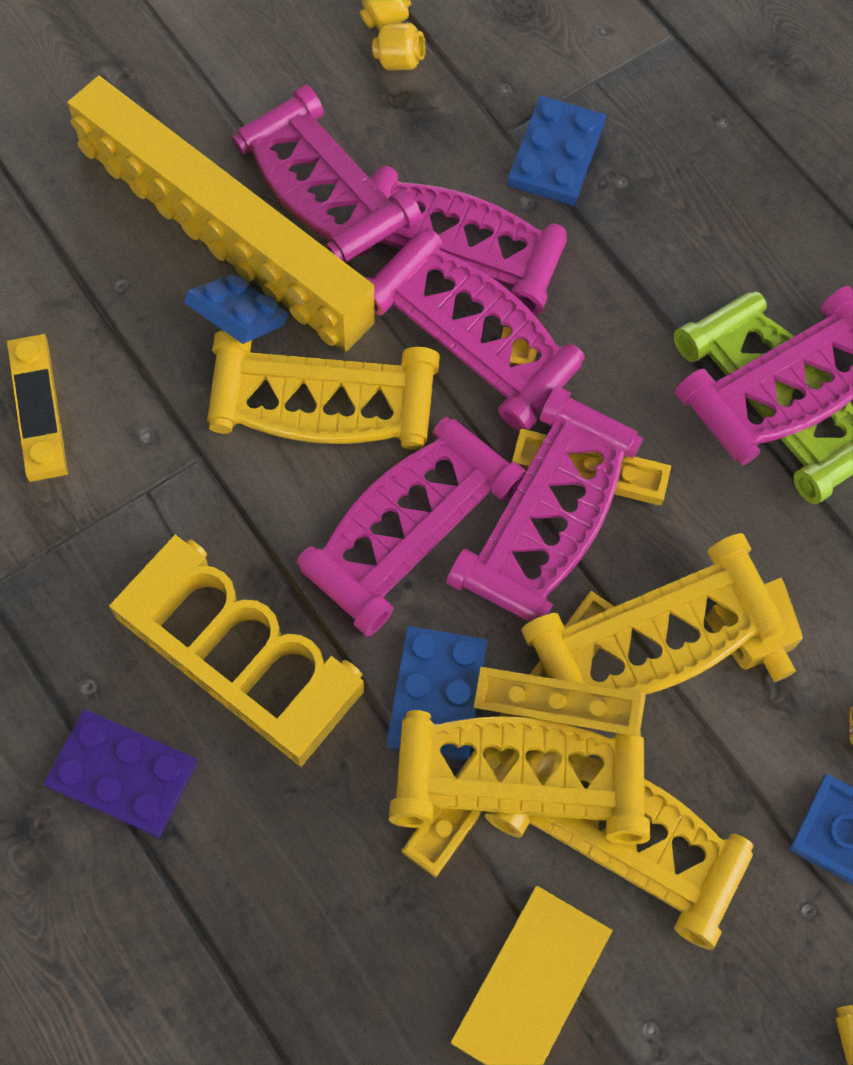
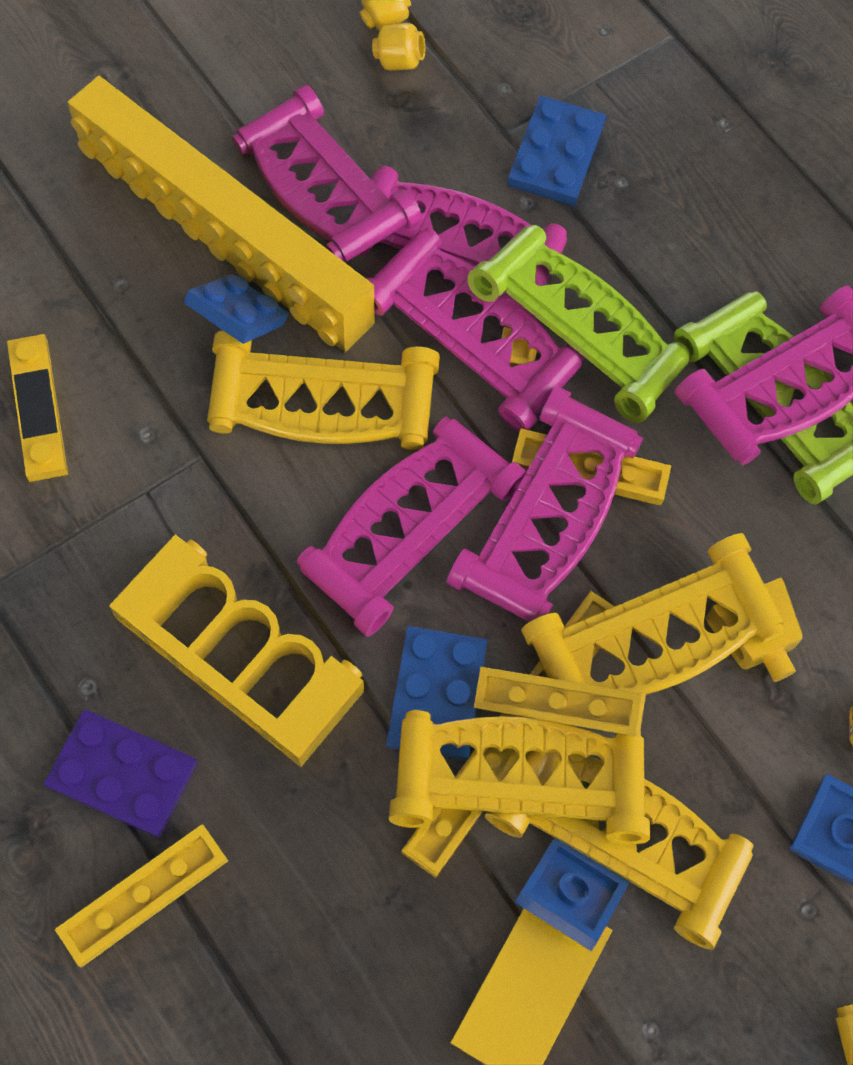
(141, 895): none -> yellow plate
(572, 893): none -> blue plate
(640, 377): none -> lime piece

